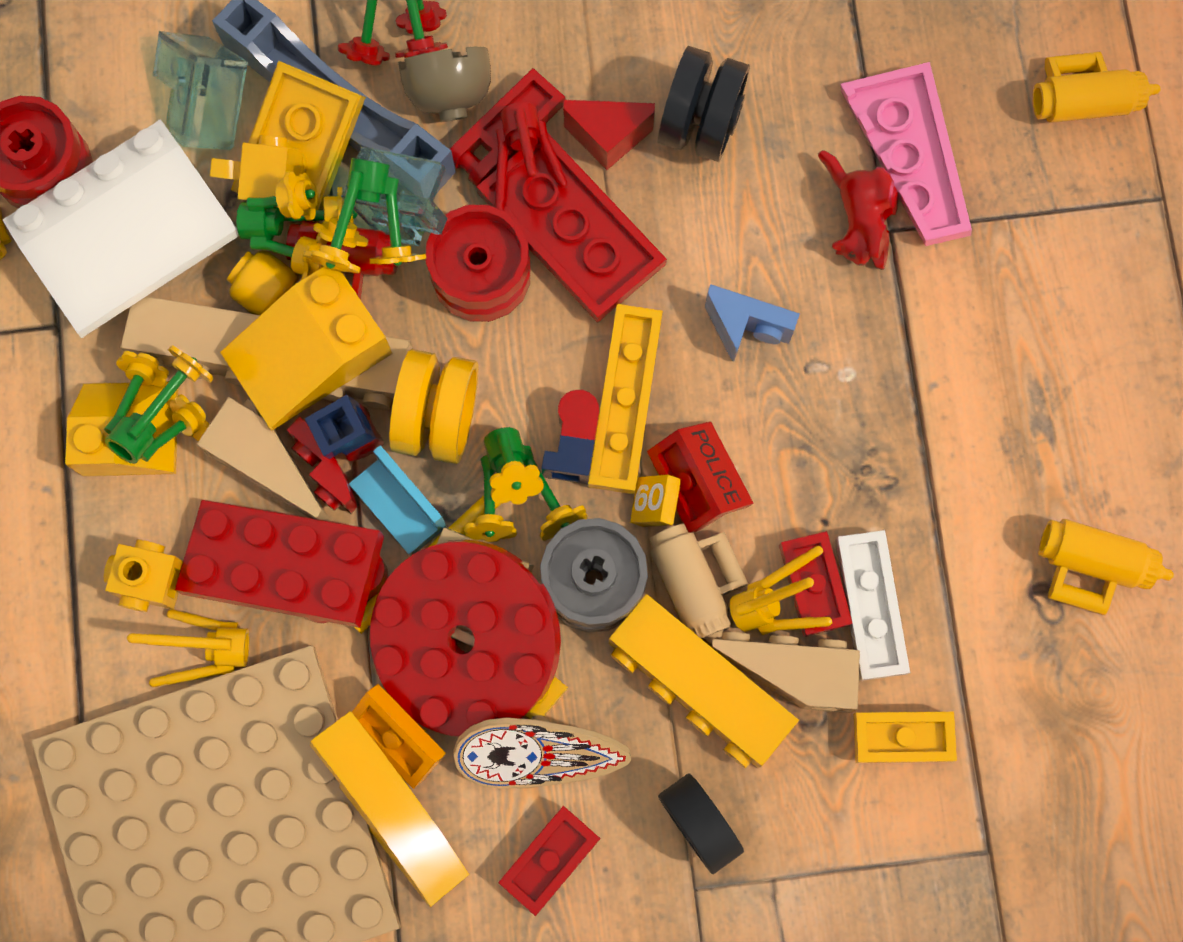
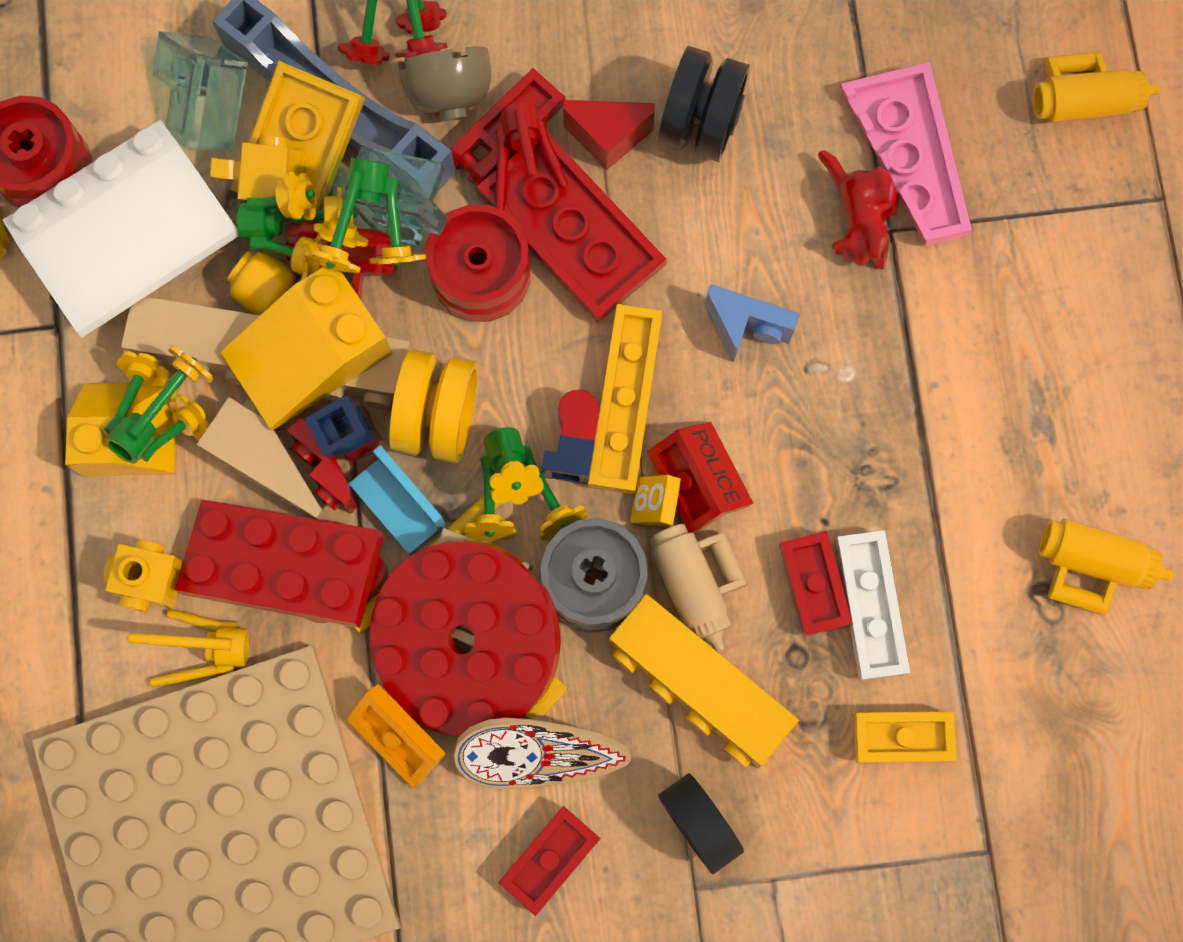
(389, 808): yellow slope -> none
(761, 604): yellow plant -> none
(804, 675): tan slope -> none

